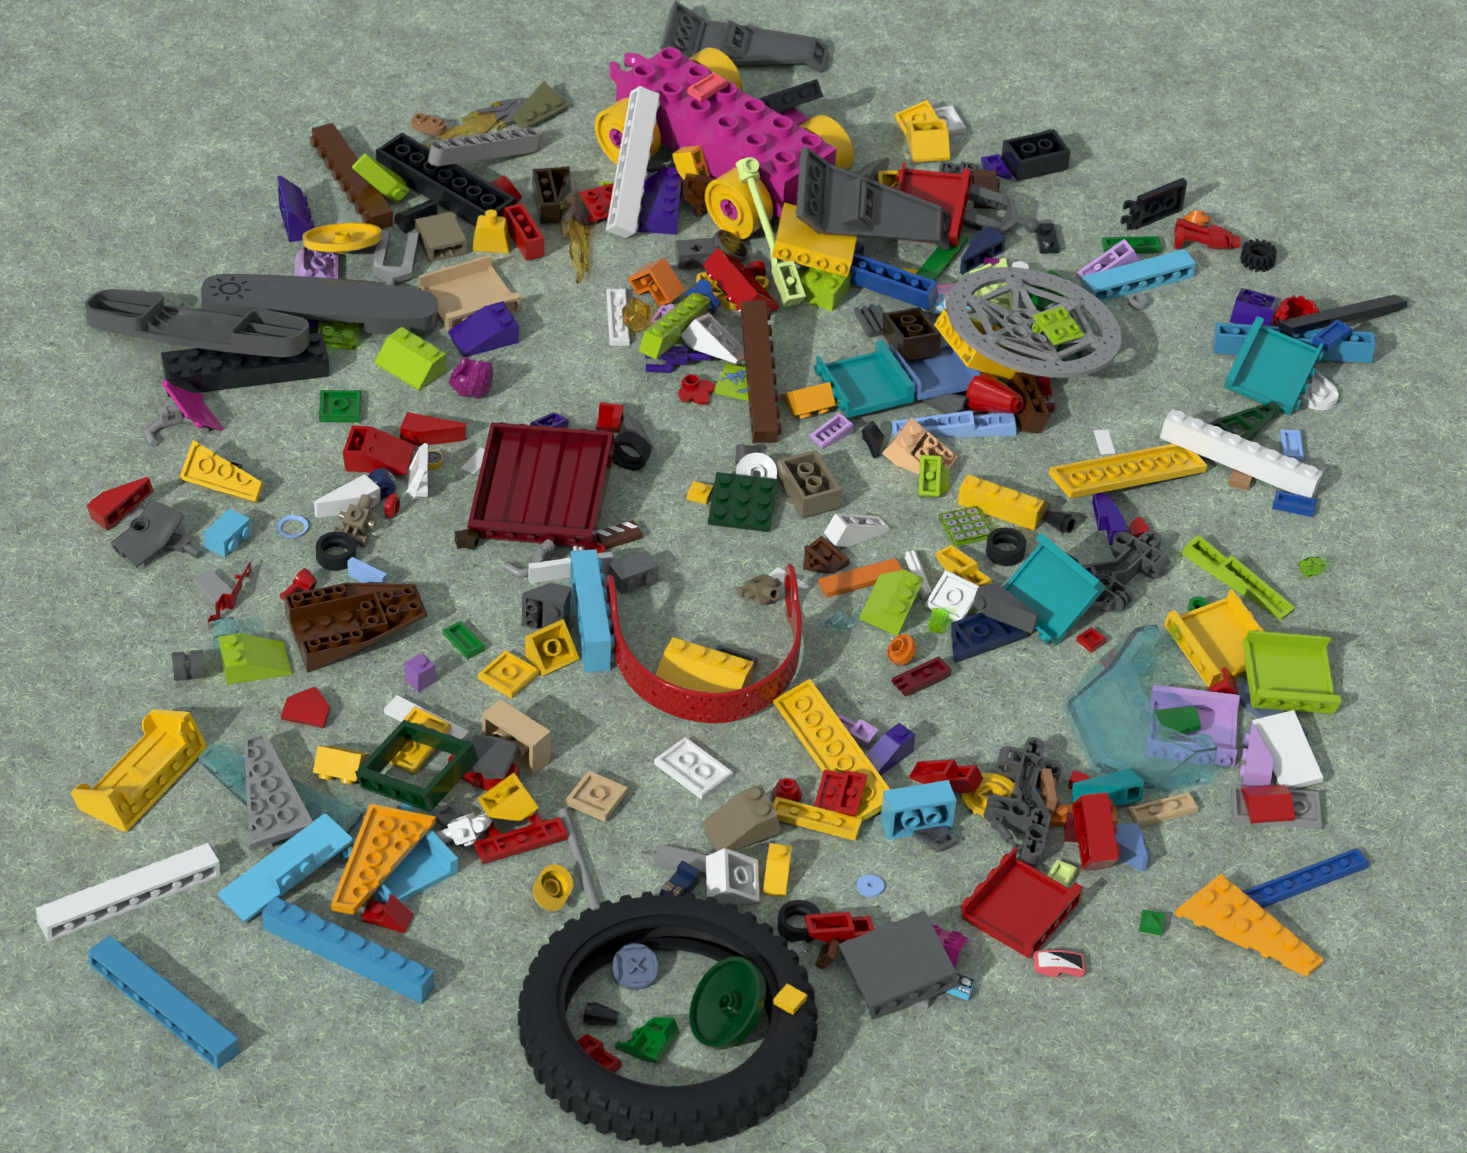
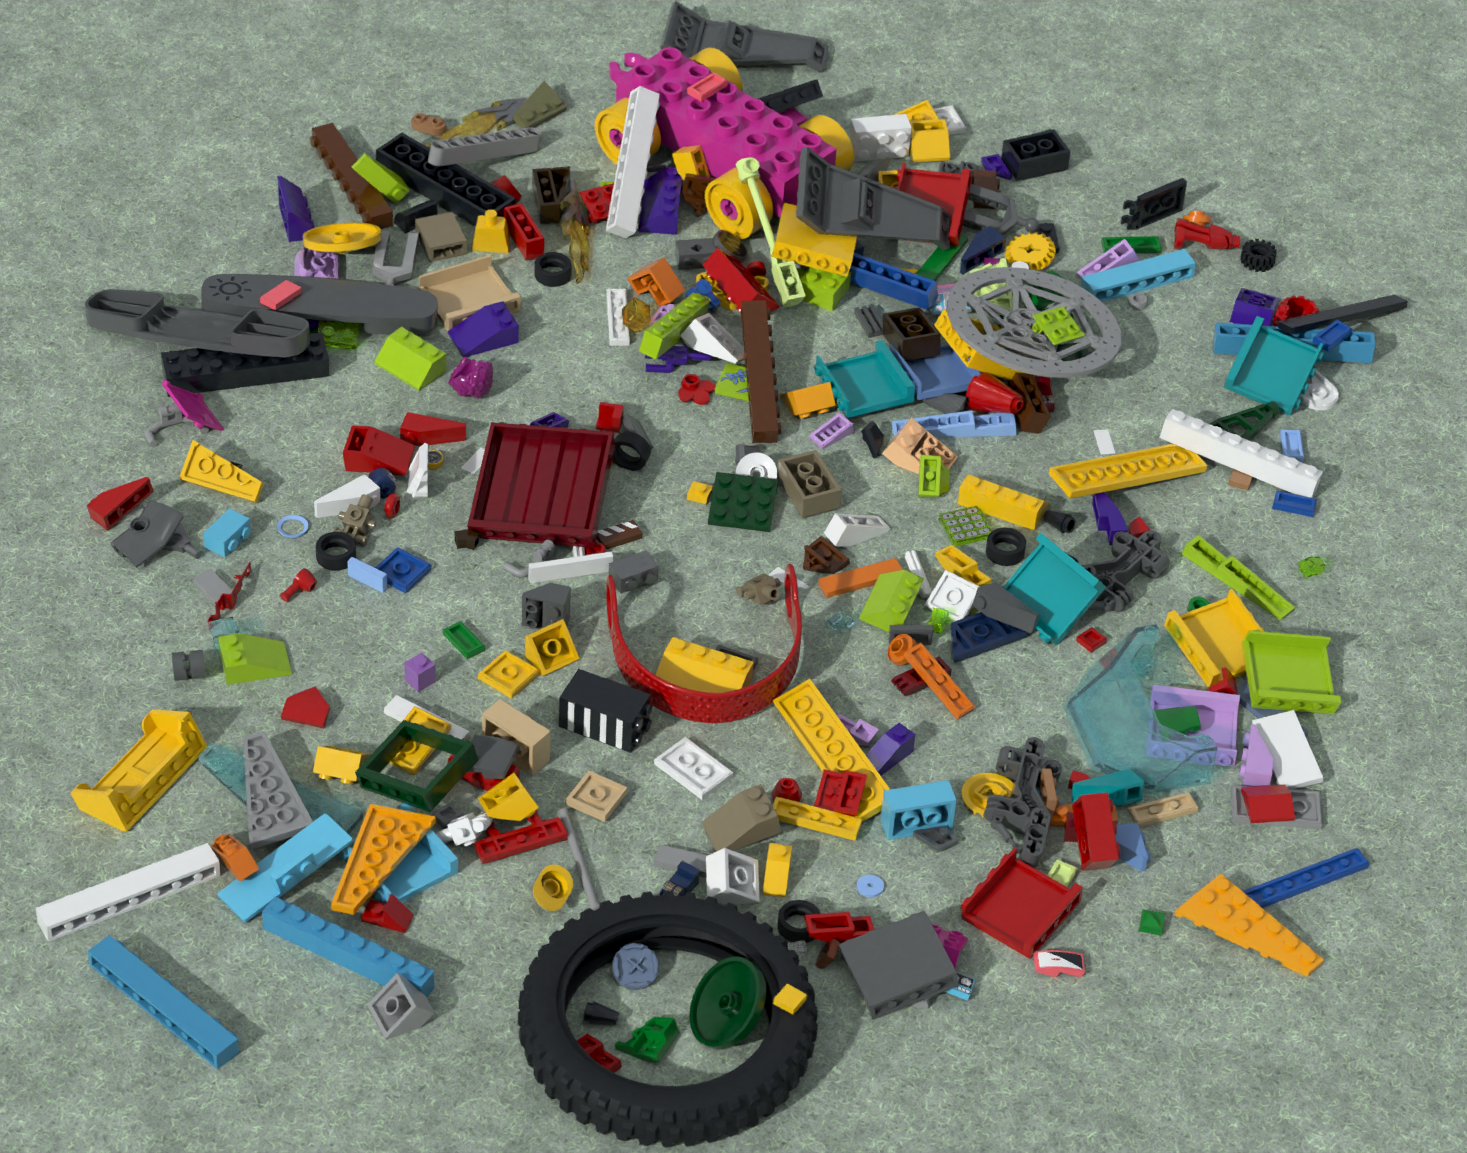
(234, 856): none -> orange slope
(280, 295): none -> coral tile
(340, 406): green tile -> none
(349, 617): reddish brown wedge -> none
(400, 1007): none -> light grey slope
(403, 569): none -> blue tile
(553, 279): none -> black tyre
(591, 610): medium azure brick -> none
(605, 710): none -> black brick
(880, 137): none -> white brick
(921, 633): none -> dark grey tile
(939, 681): none -> orange tile
(961, 778): red slope -> none
(1039, 258): none -> yellow gear

